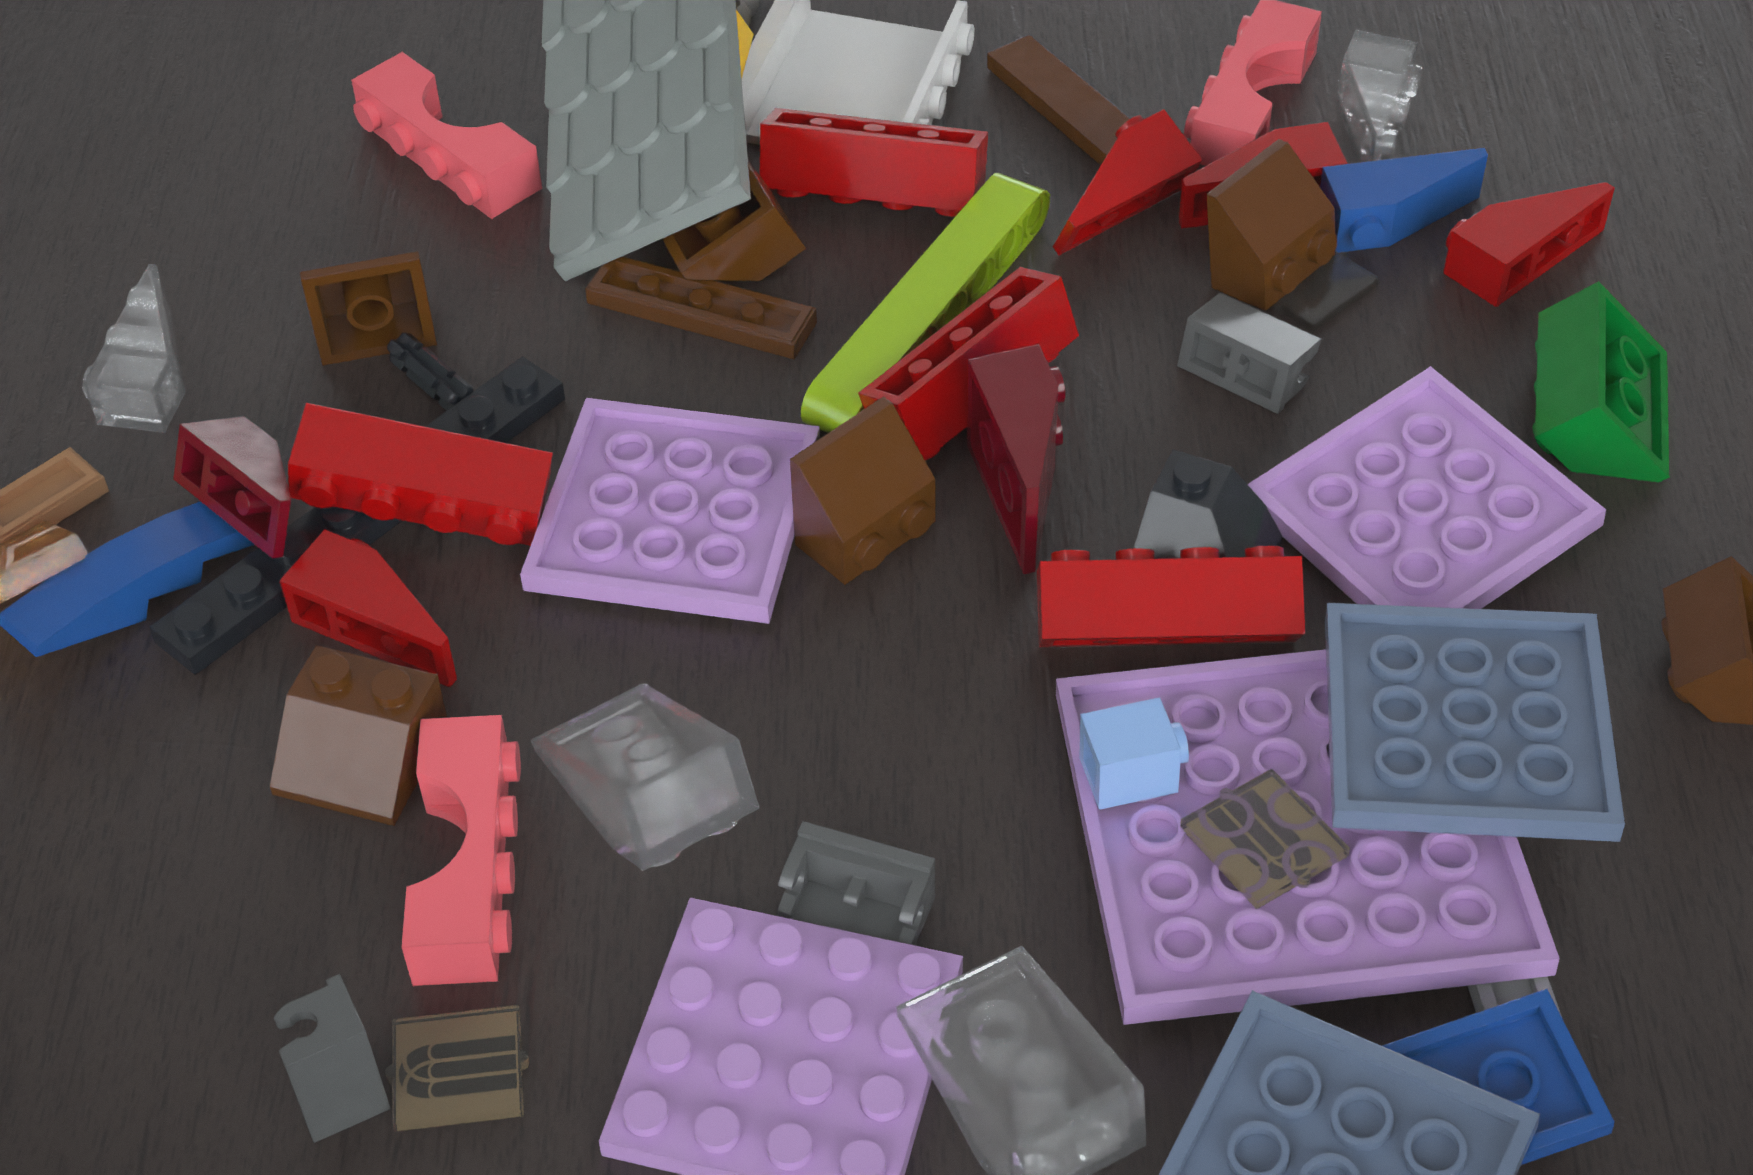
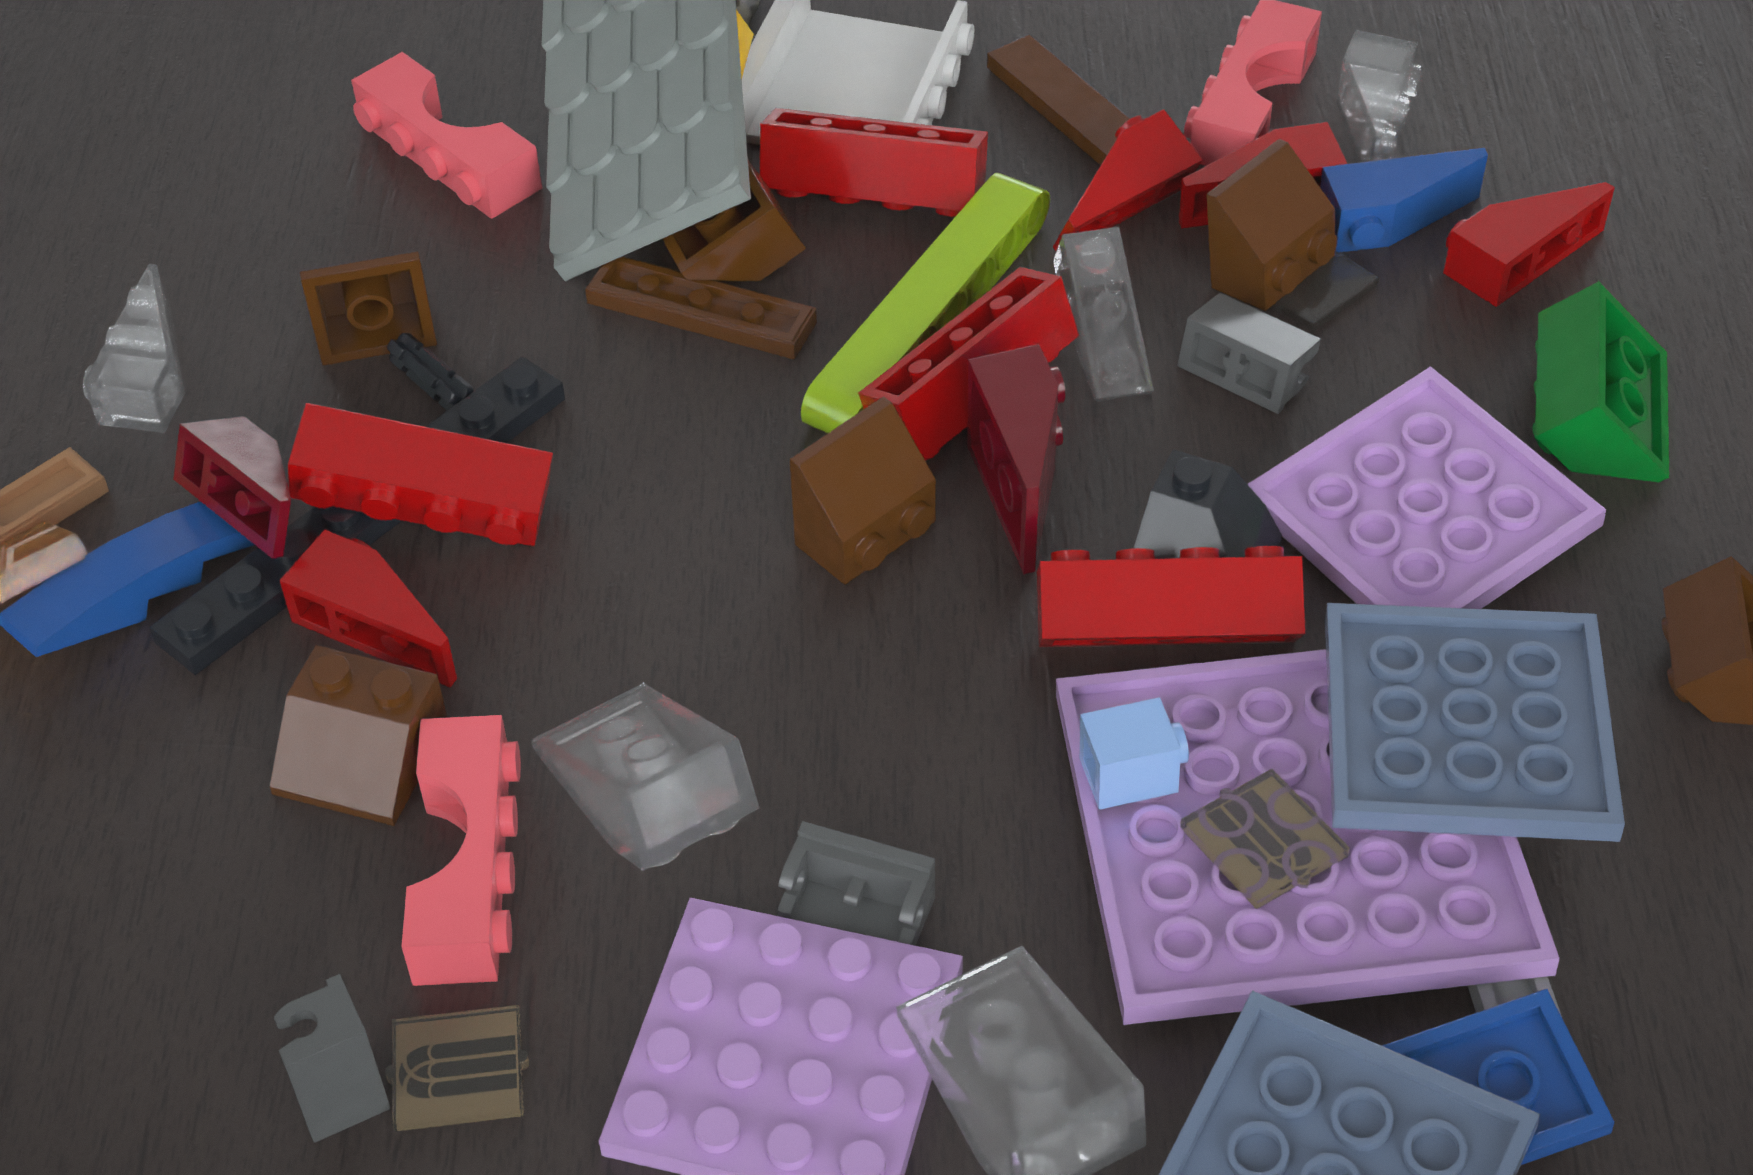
(670, 511): lavender plate -> none
(1104, 313): none -> clear slope

